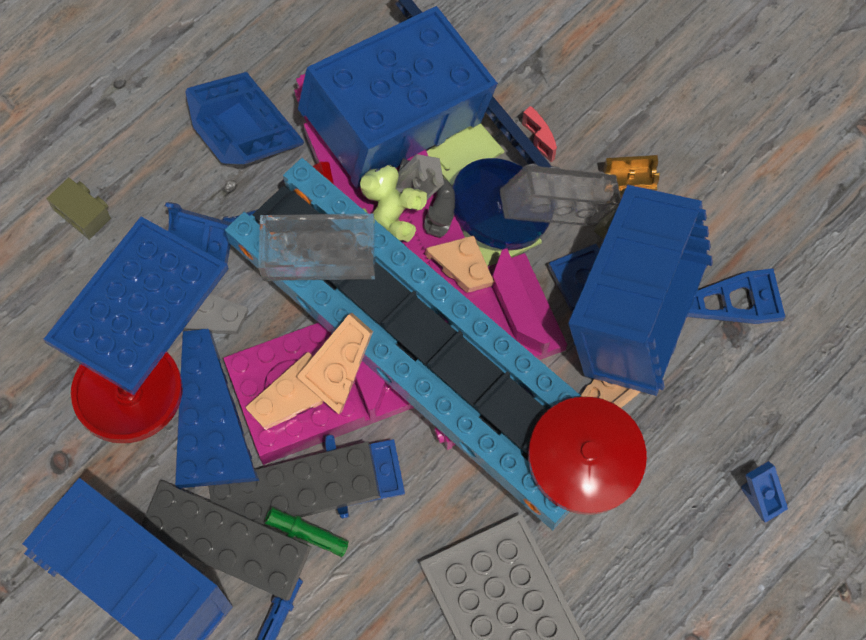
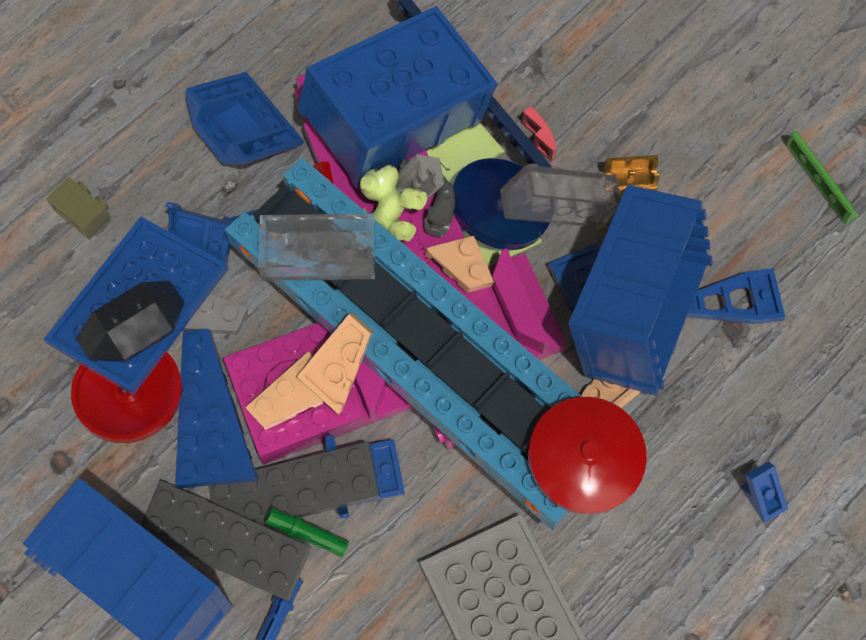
(131, 322): none -> black wedge
(821, 178): none -> bright green slope

